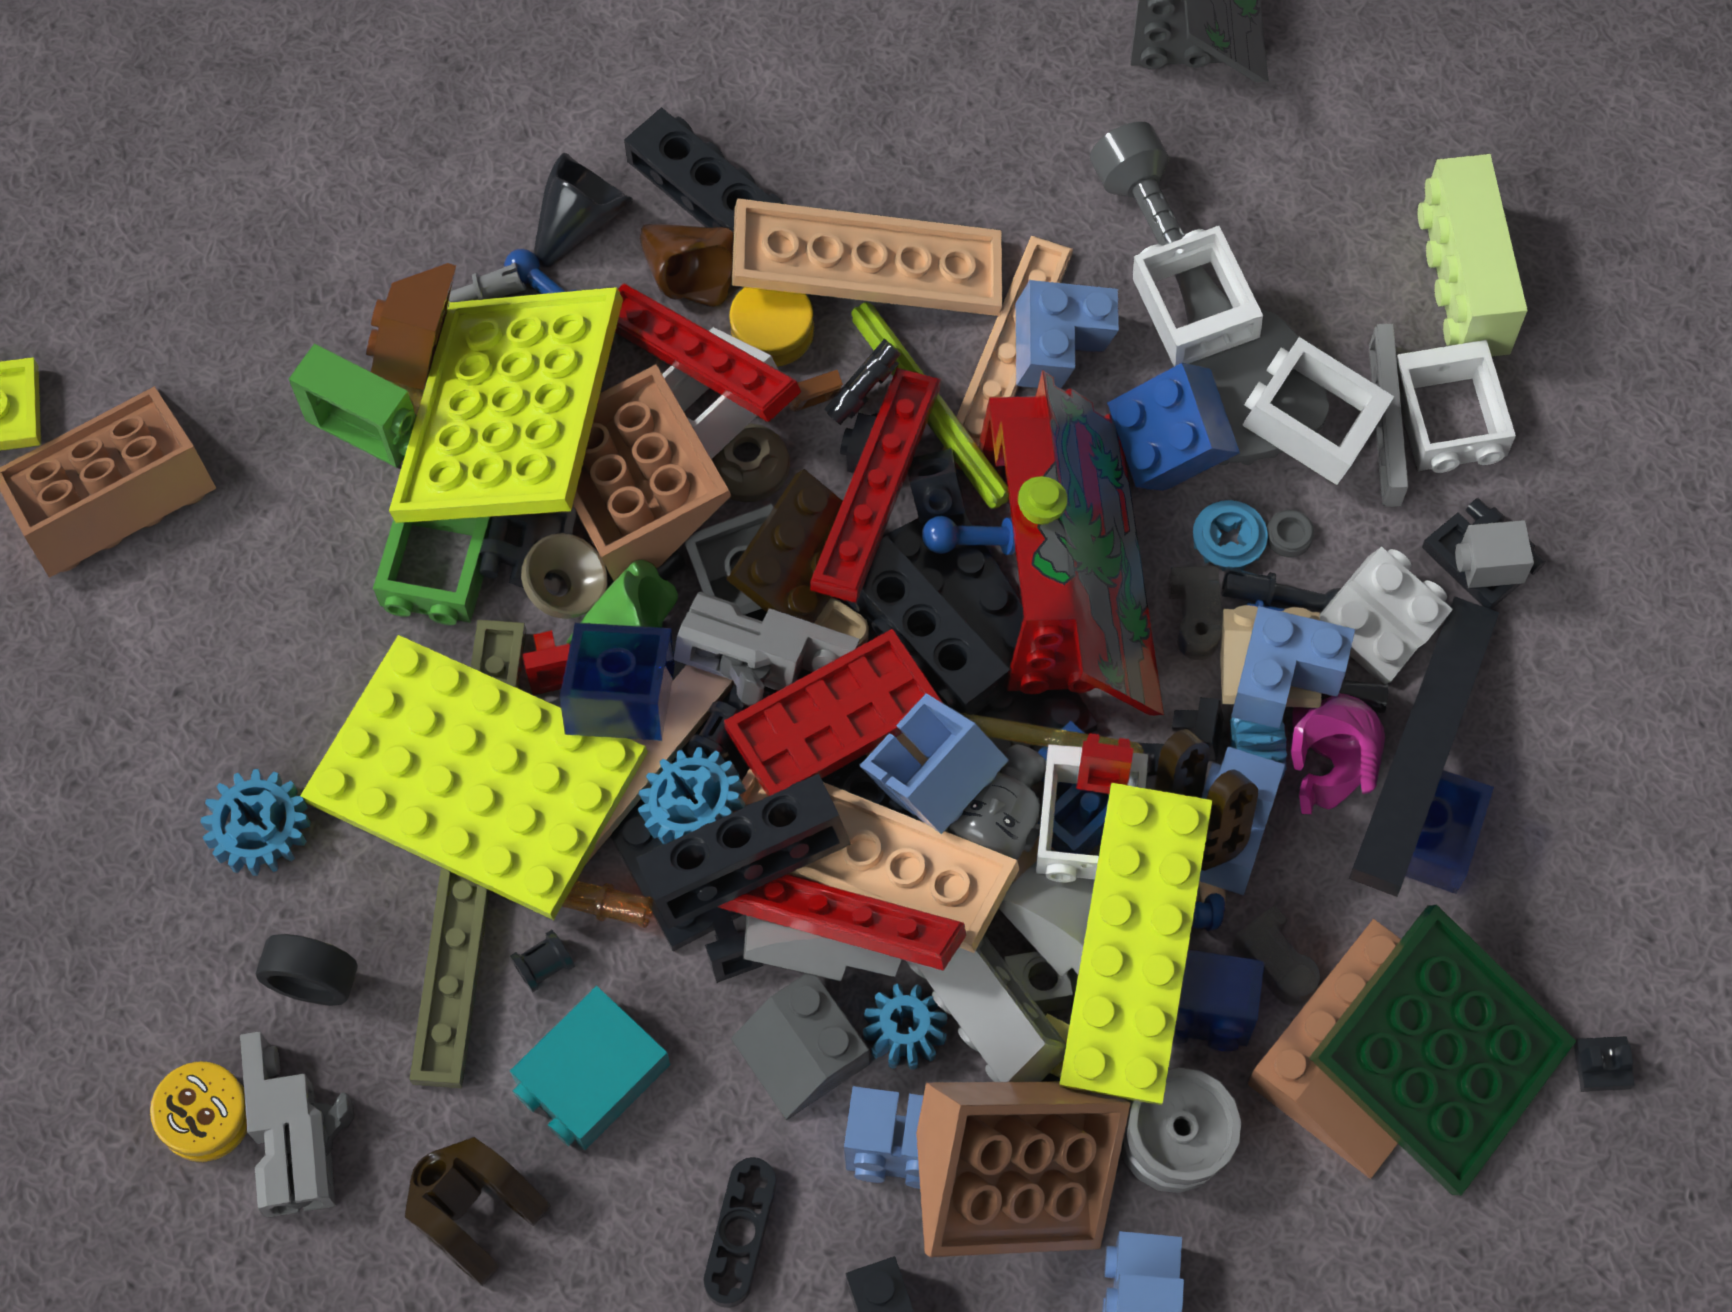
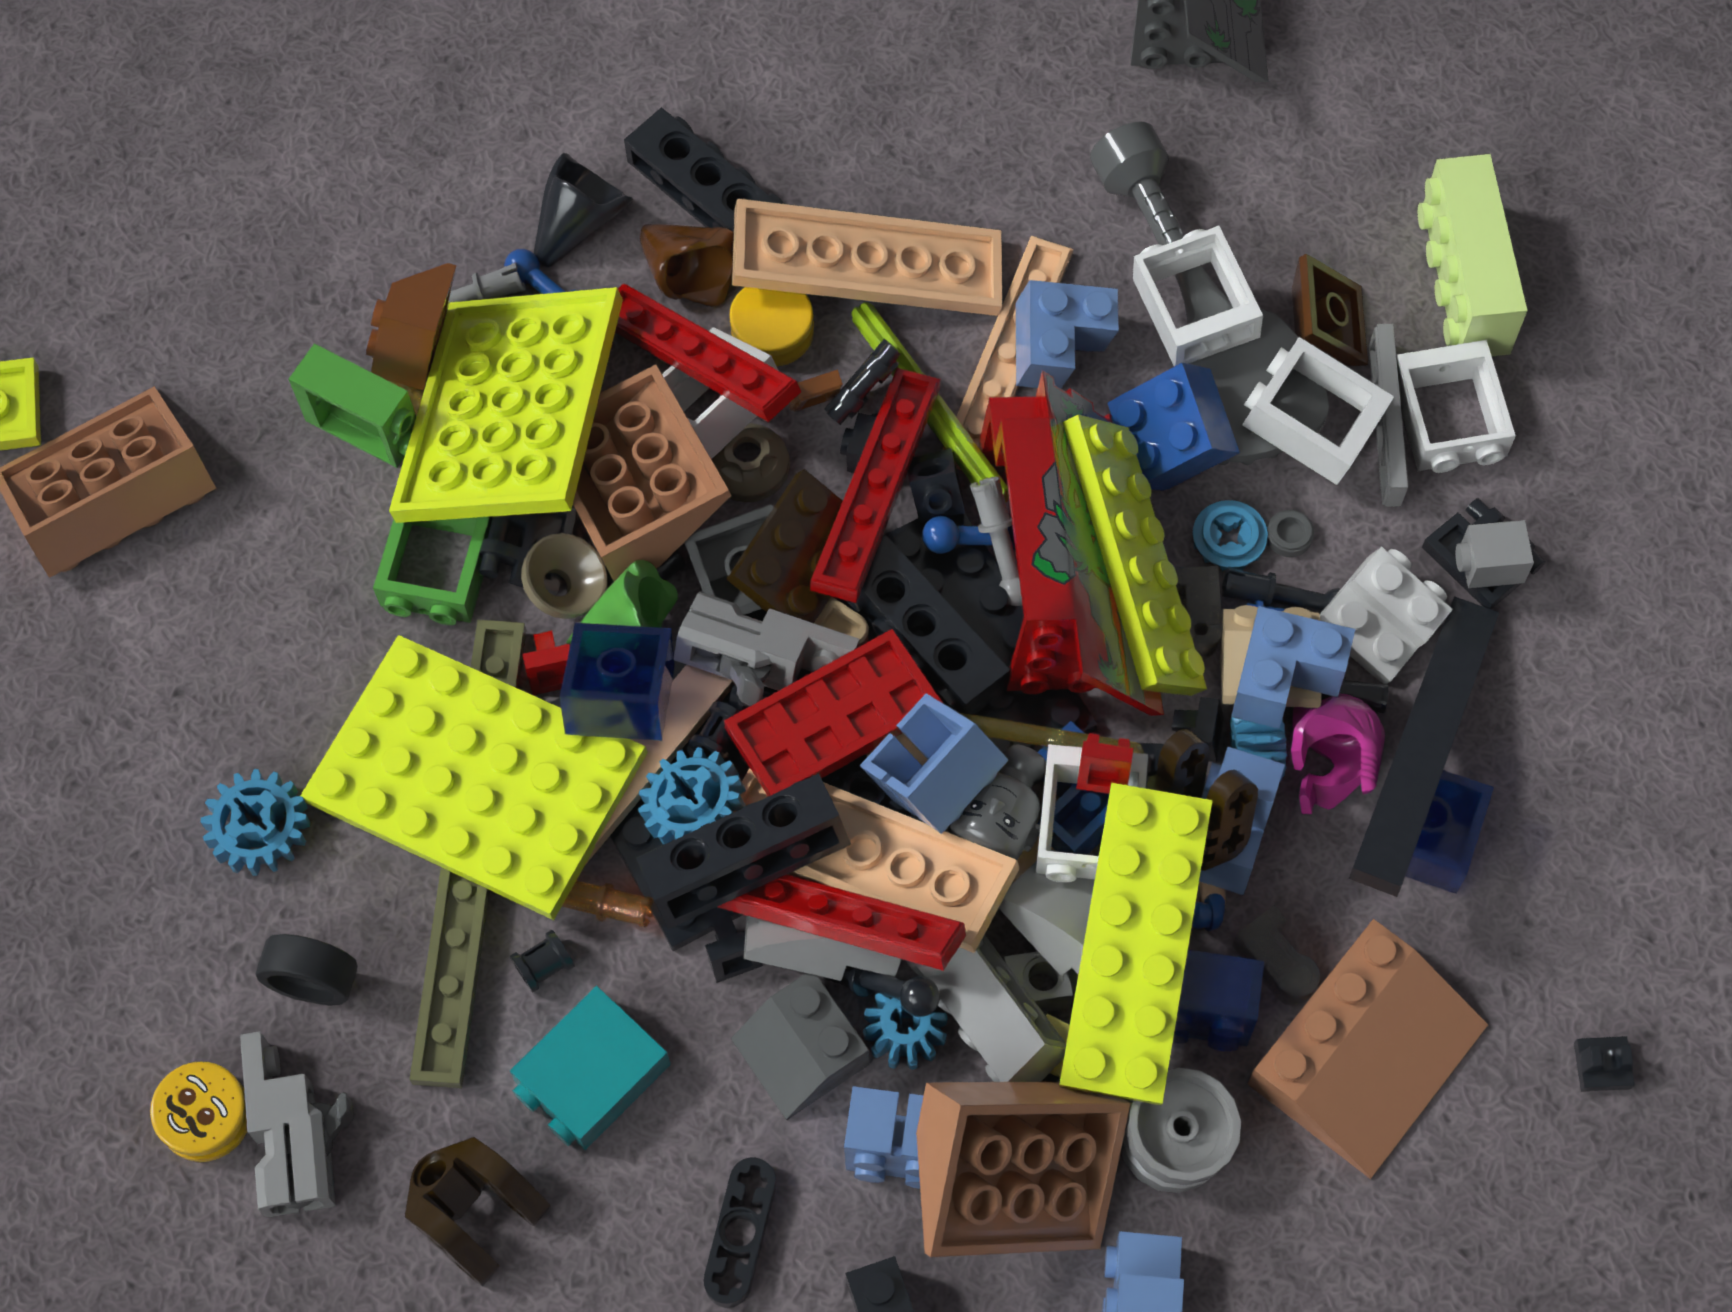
(917, 995): none -> black pin
(995, 521): none -> light grey pin
(1042, 500): lime plate -> none
(1135, 557): none -> neon yellow plate
(1329, 312): none -> reddish brown slope
(1443, 1049): dark green plate -> none

